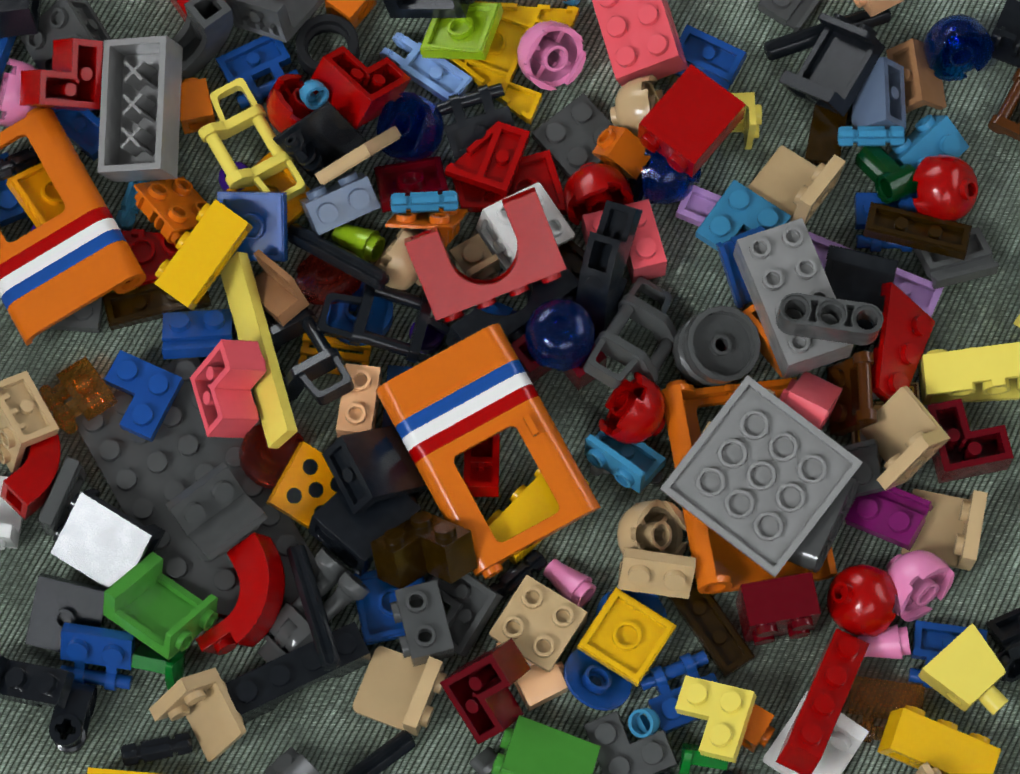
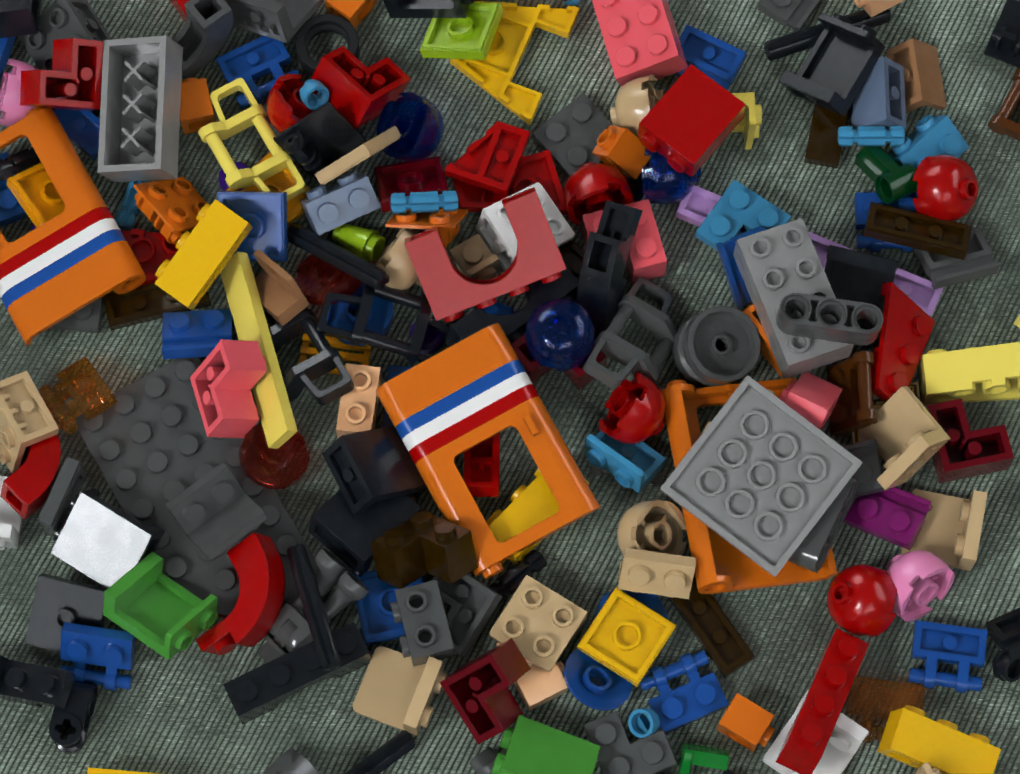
(150, 660): green tile -> none
(151, 390): blue plate -> none
(156, 749): black axle -> none
(208, 709): tan bracket -> none
(303, 485): light orange tile -> none
(432, 74): light blue hinge -> none
(466, 131): black plate -> none
(551, 54): bright pink cylinder -> none
(570, 582): bright pink cone -> none
(726, 714): light yellow plate -> none
(778, 608): dark red brick -> none
(796, 183): tan bracket -> none
(889, 644): bright pink cone -> none
(957, 46): clear blue cylinder -> none
(967, 672): light yellow torso -> none

